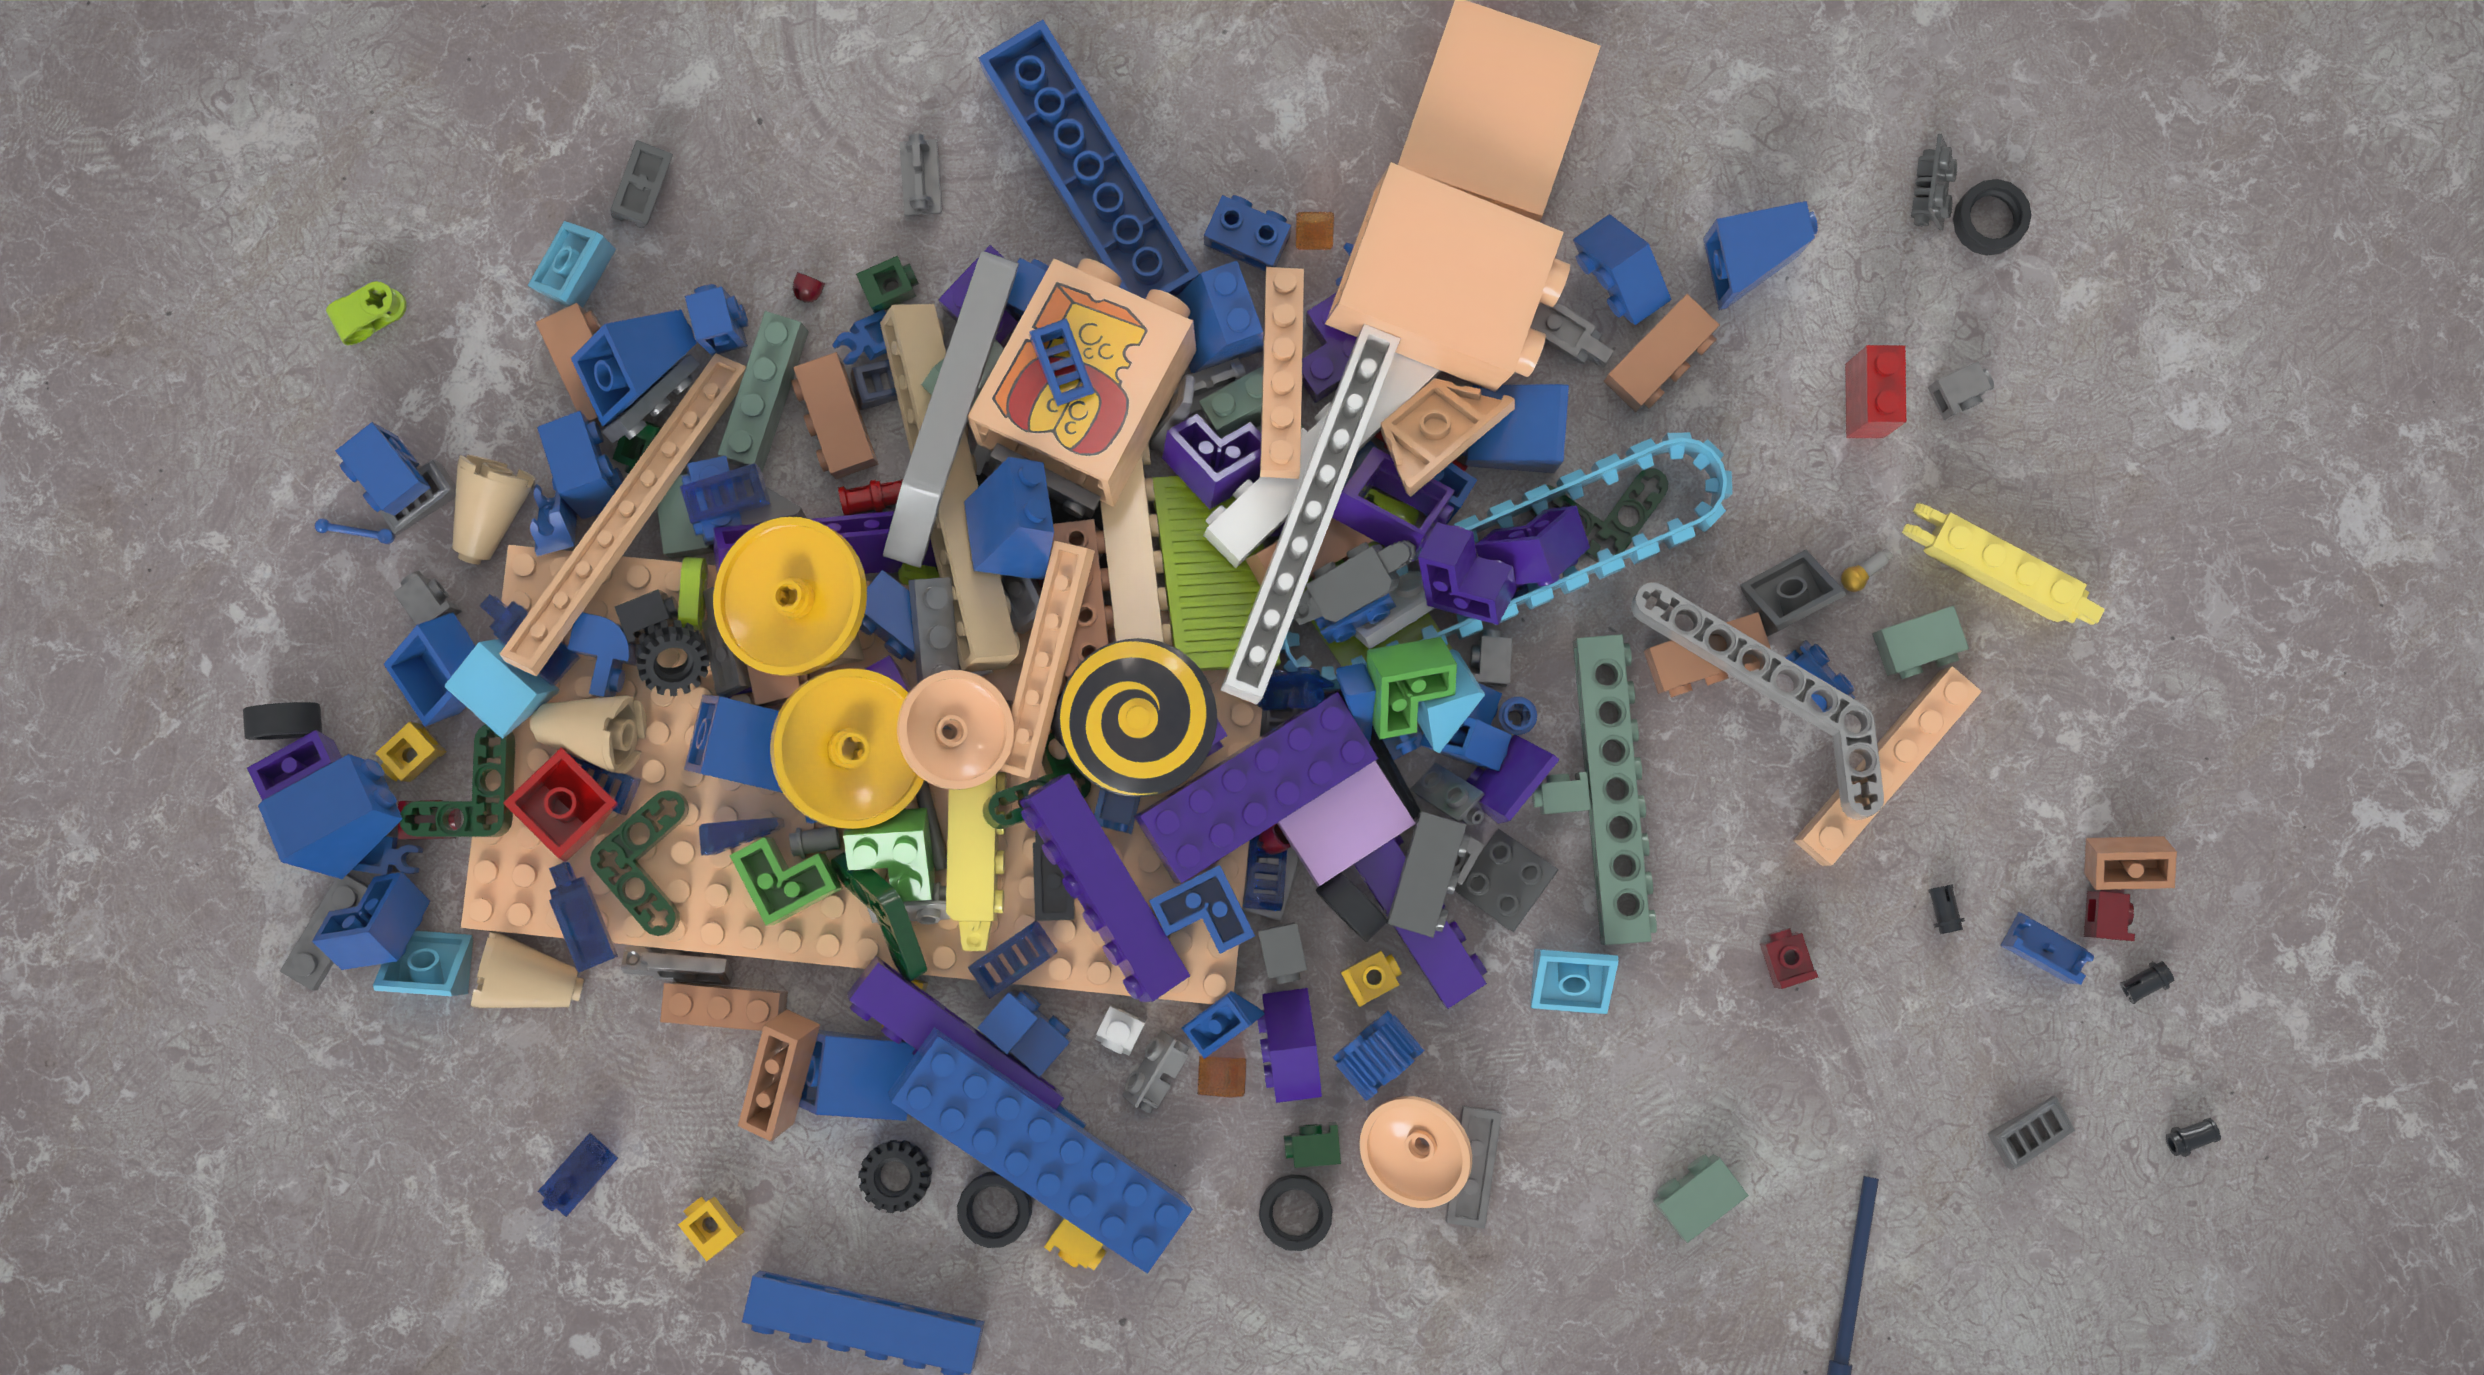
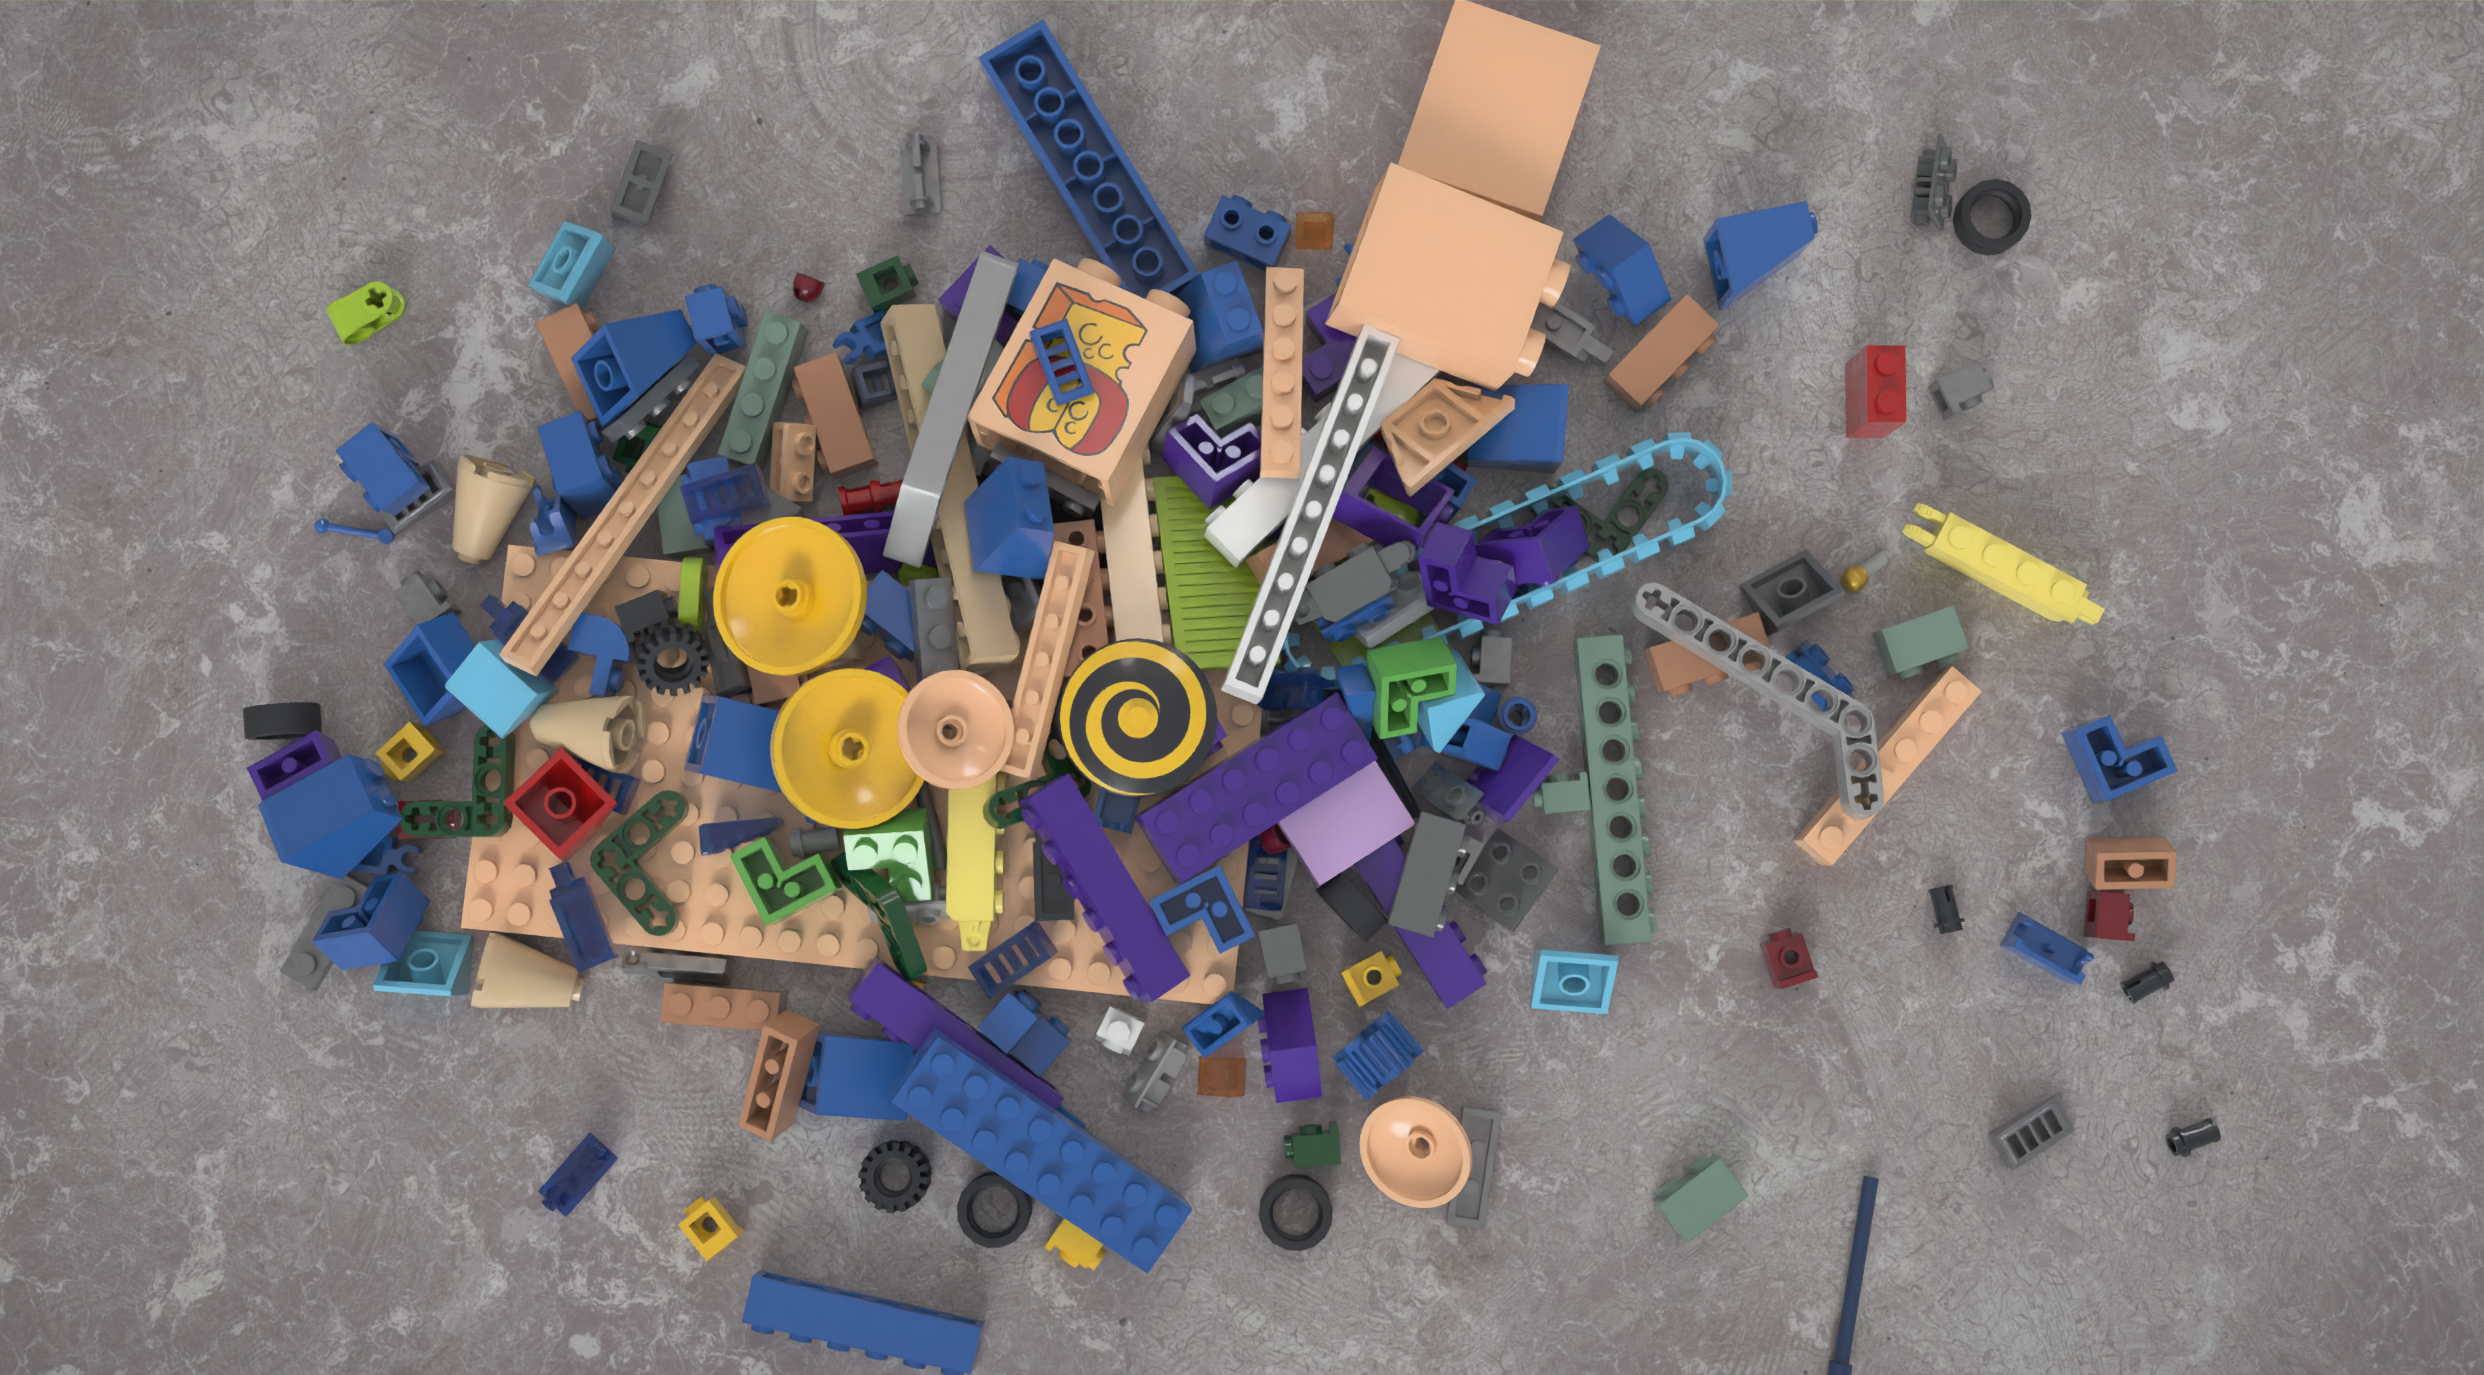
(793, 460): none -> light nougat bracket
(2109, 766): none -> blue brick

